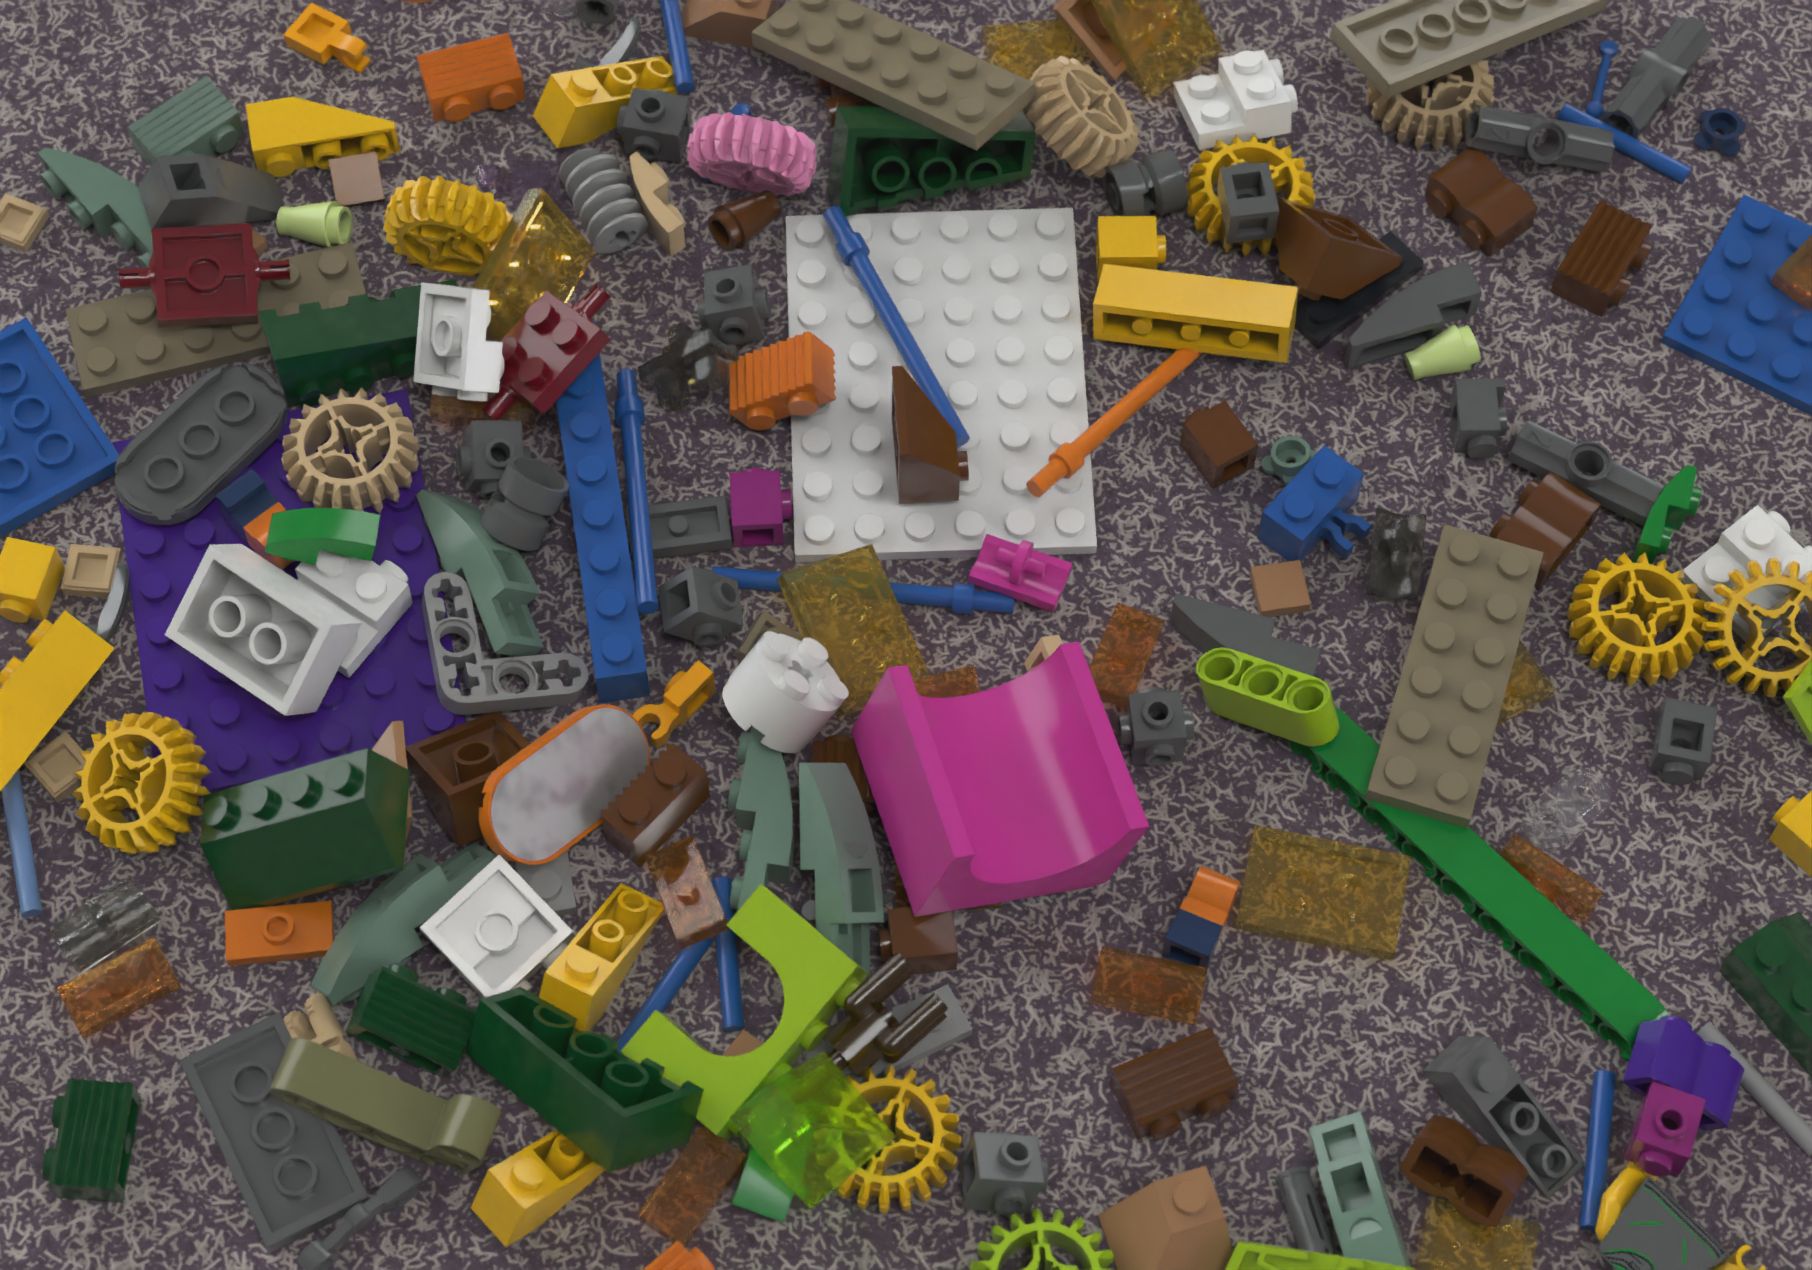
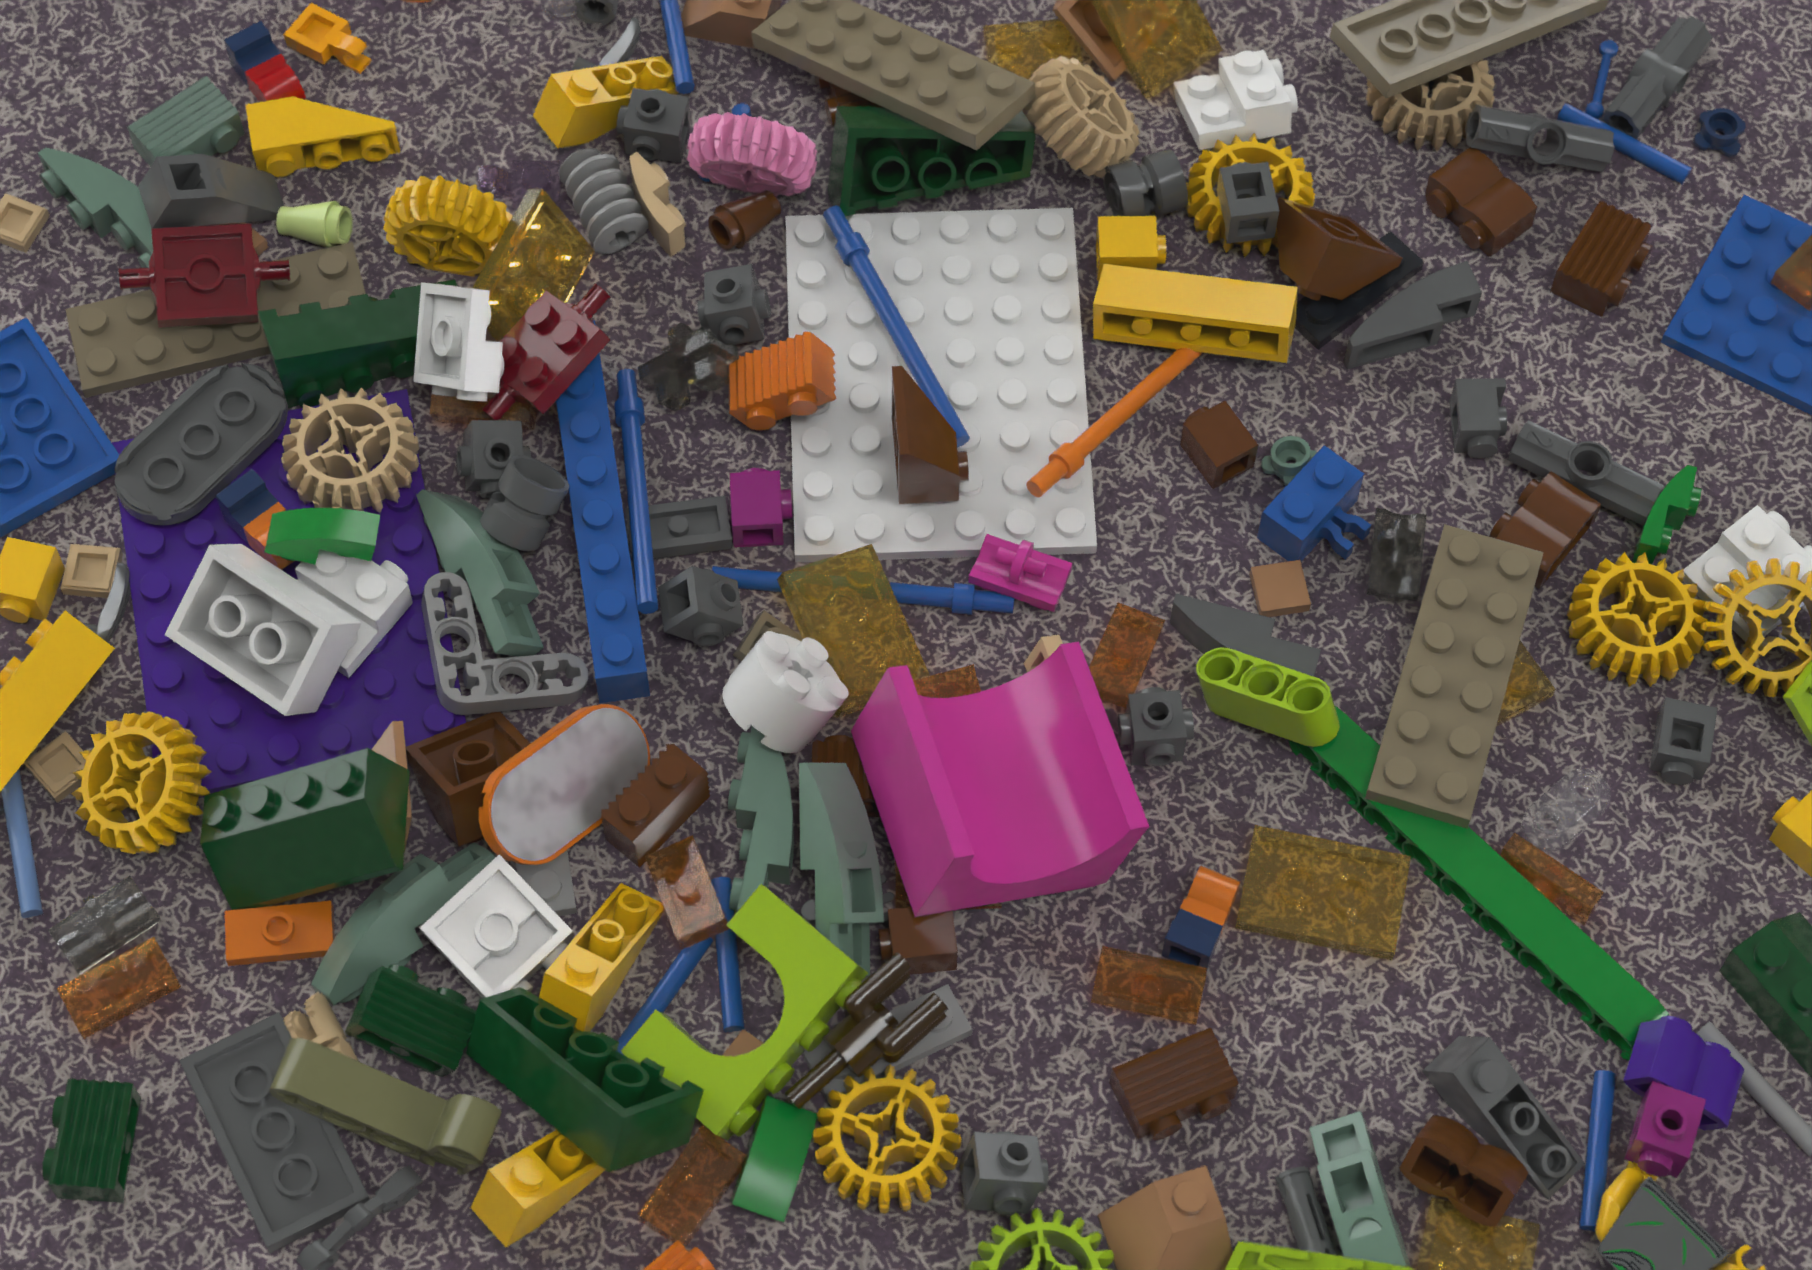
(262, 64): none -> leg
(356, 179): medium nougat tile -> none
(471, 78): orange brick -> none
(682, 699): light orange plate -> none
(812, 1128): clear neon green slope -> none
(1445, 353): yellowish green cone -> none

